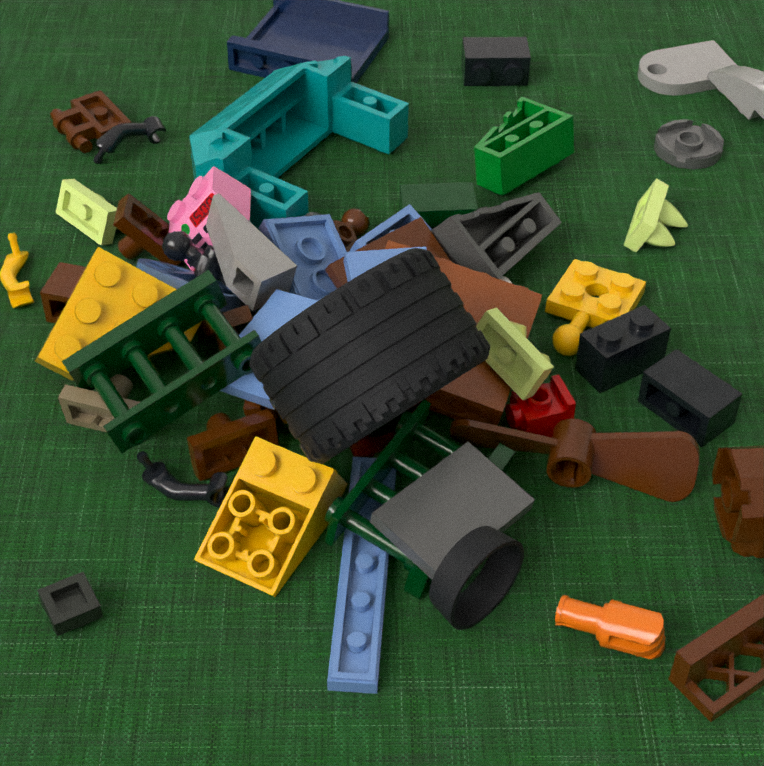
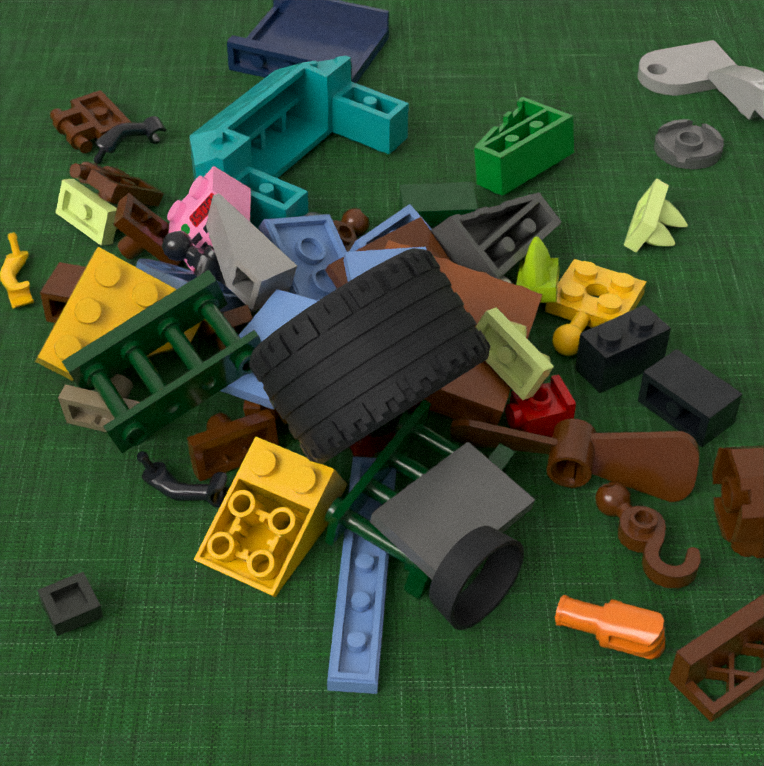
(115, 184): none -> reddish brown plate
(495, 61): black brick -> none
(539, 271): none -> lime tile
(644, 532): none -> reddish brown piece

